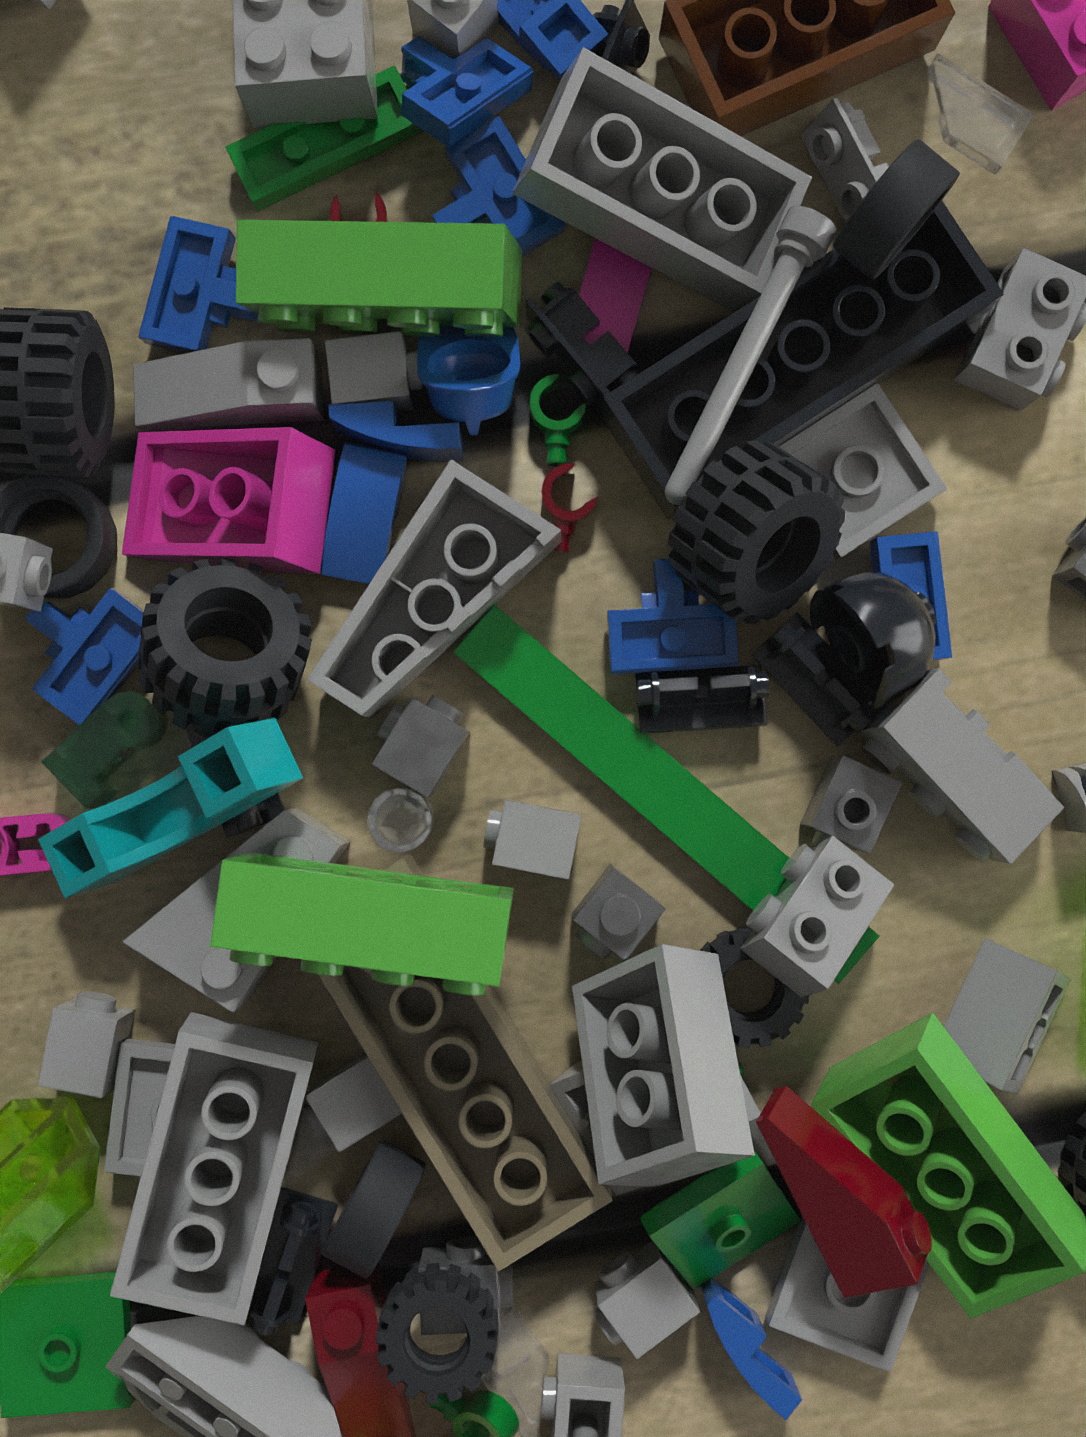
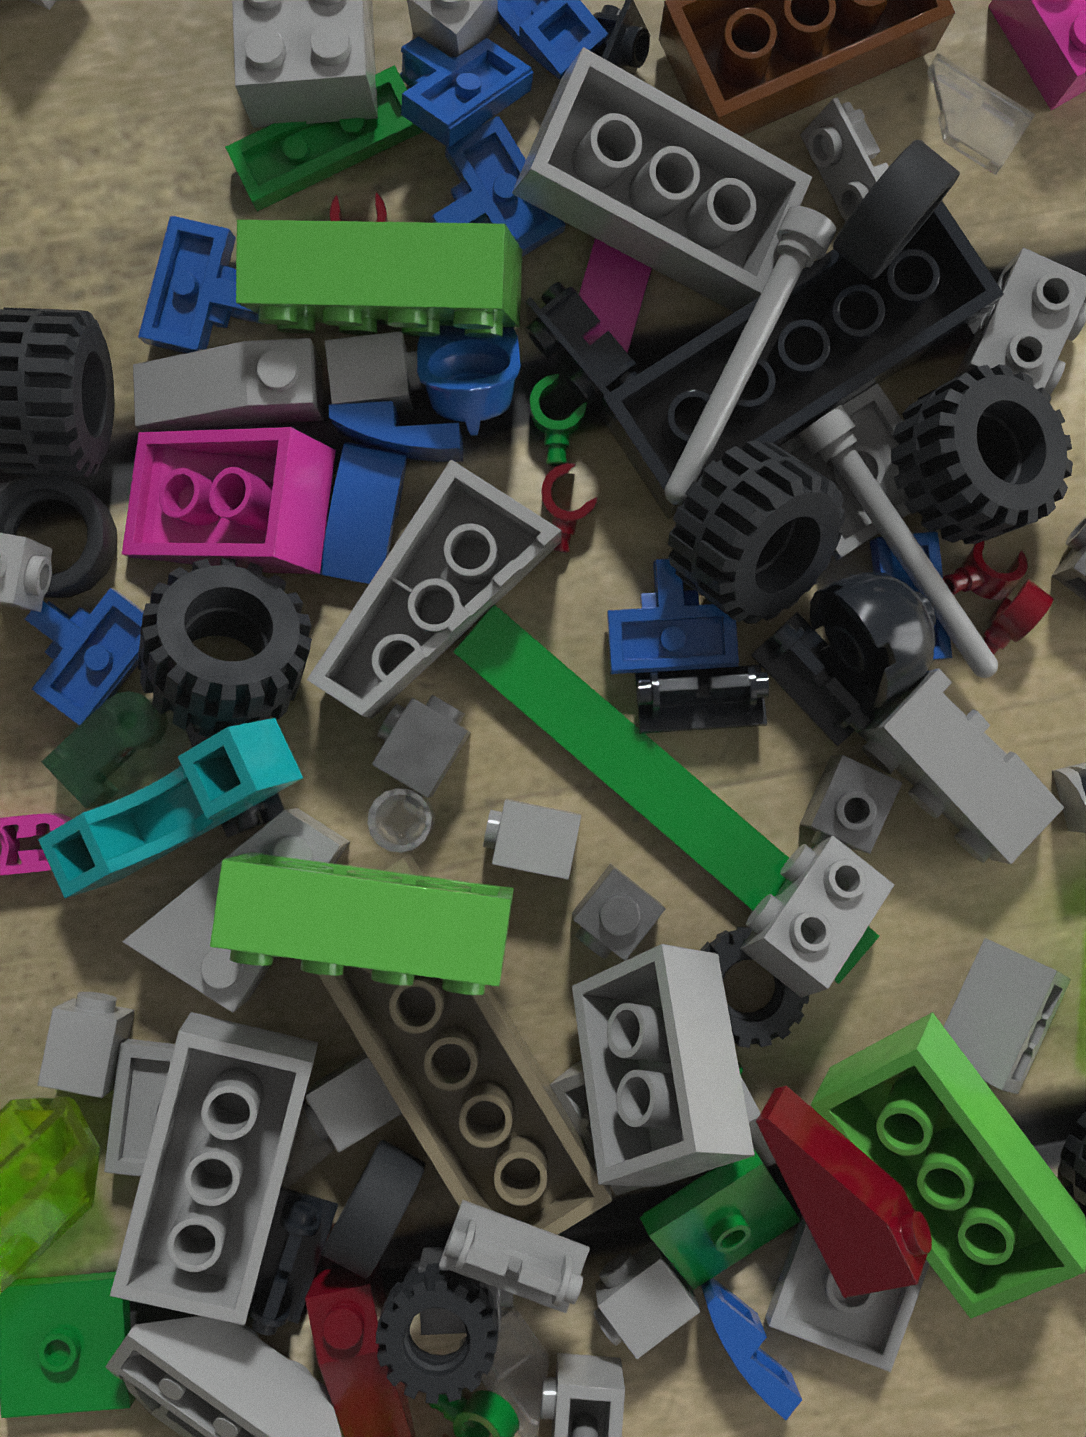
(515, 1257): none -> light grey hinge
(833, 441): none -> light grey piece
(984, 581): none -> dark red piece
(1018, 617): none -> dark red piece
(1019, 447): none -> black tyre

